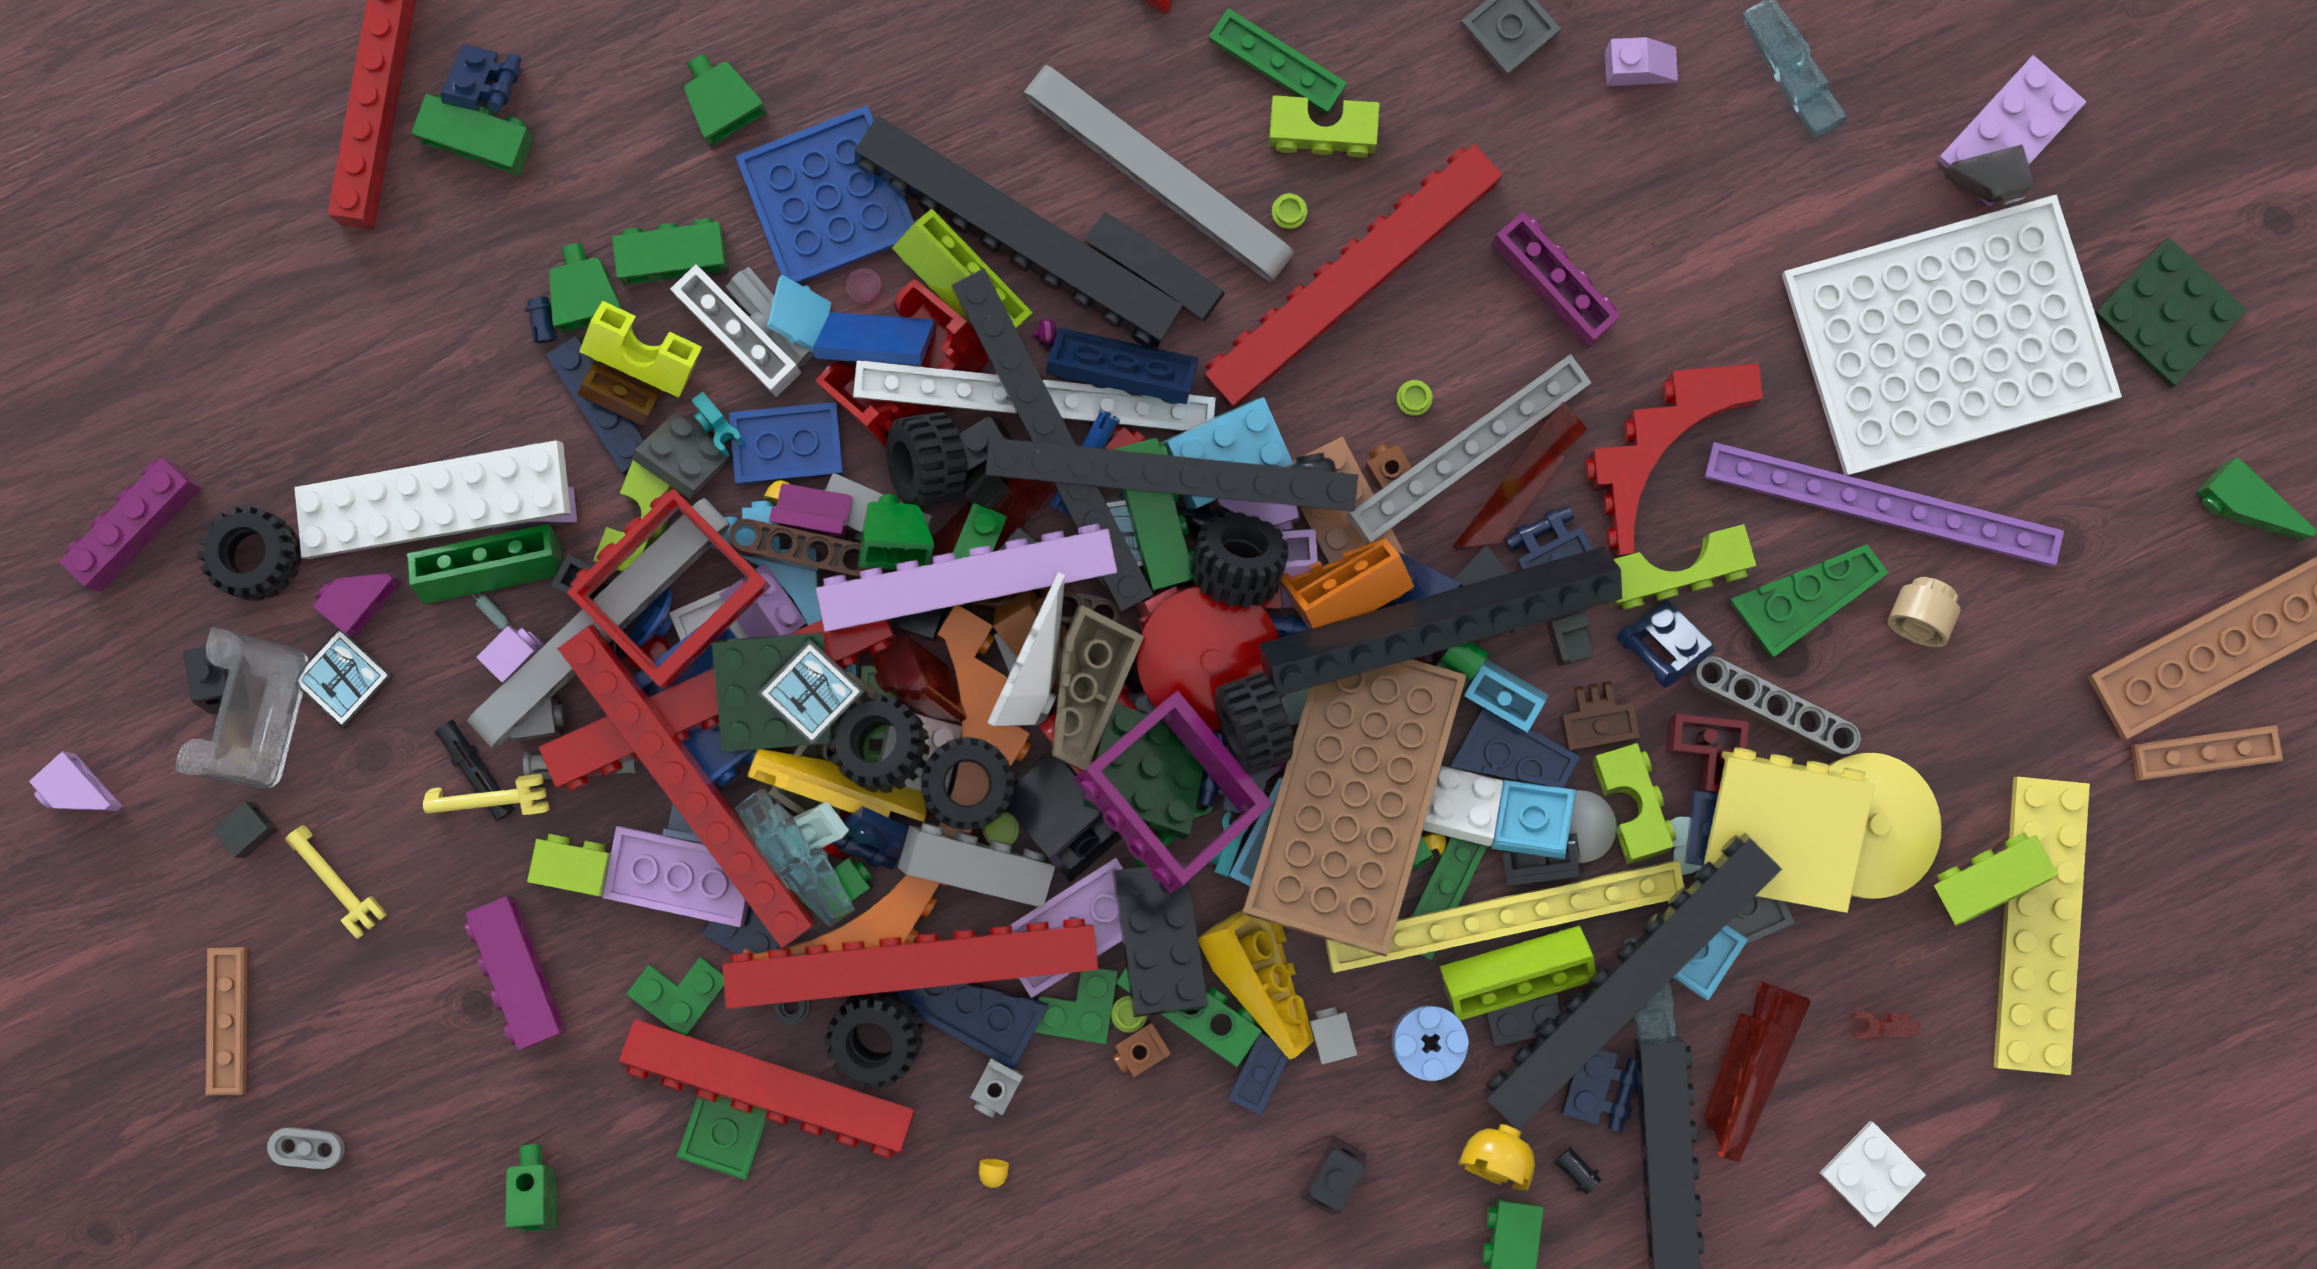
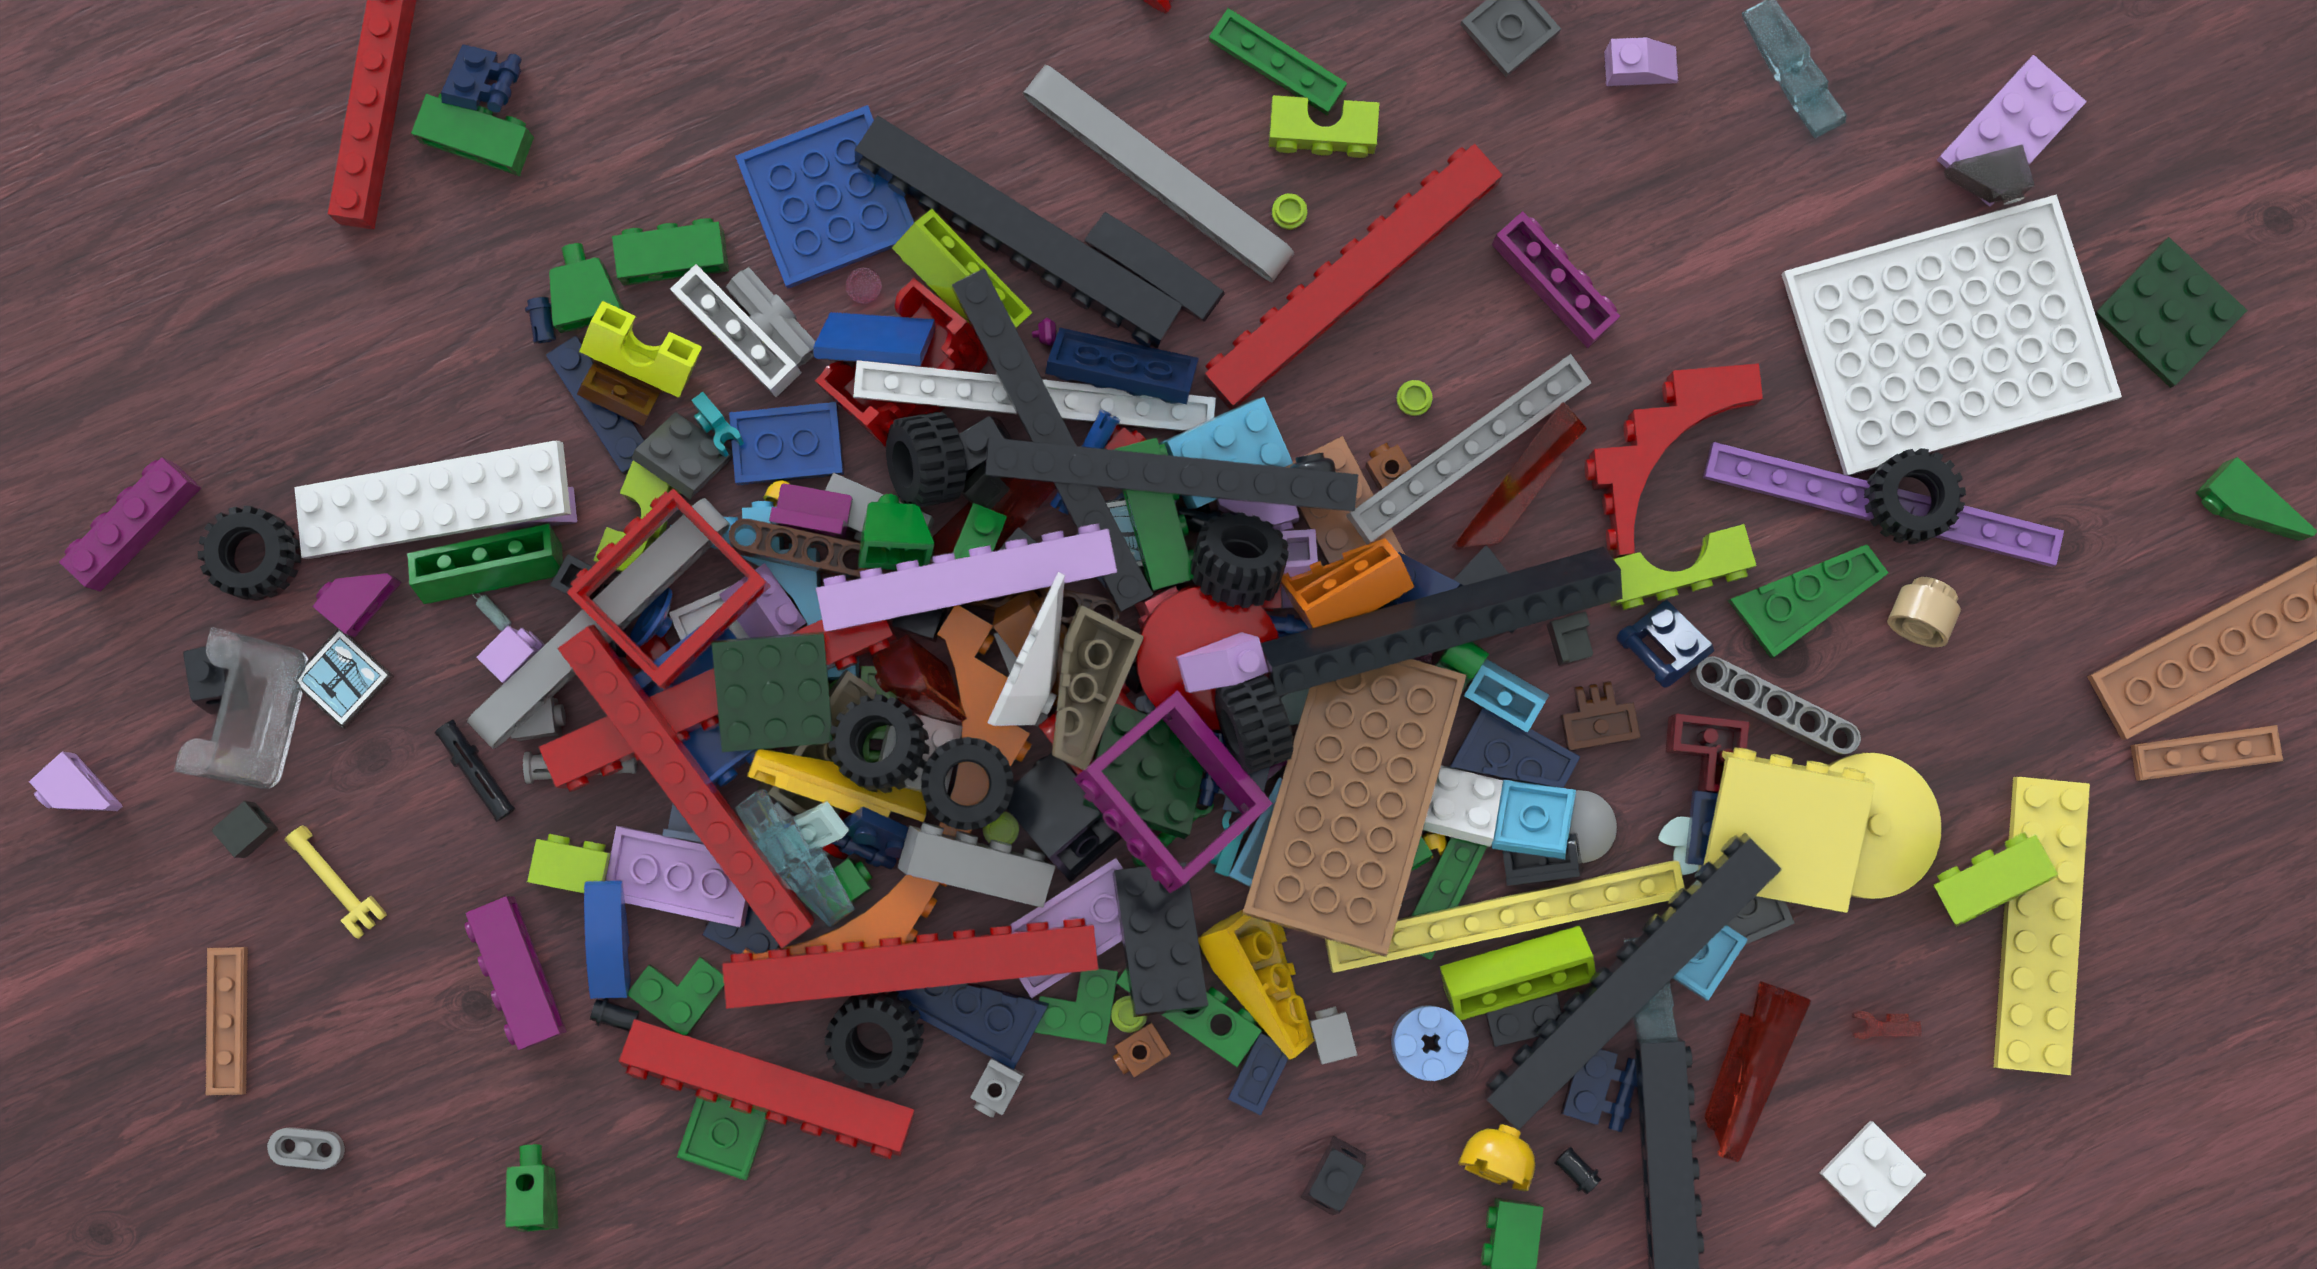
(436, 803): light yellow hinge -> none
(606, 939): none -> blue slope
(613, 1015): none -> black pin
(720, 99): green torso -> none
(792, 1019): black plate -> none
(798, 313): medium azure piece -> none
(810, 691): tile -> none
(993, 1172): yellow hinge -> none
(1222, 663): none -> lavender slope
(1564, 545): dark blue plate -> none
(1627, 772): lime arch -> none
(1940, 483): none -> black tyre

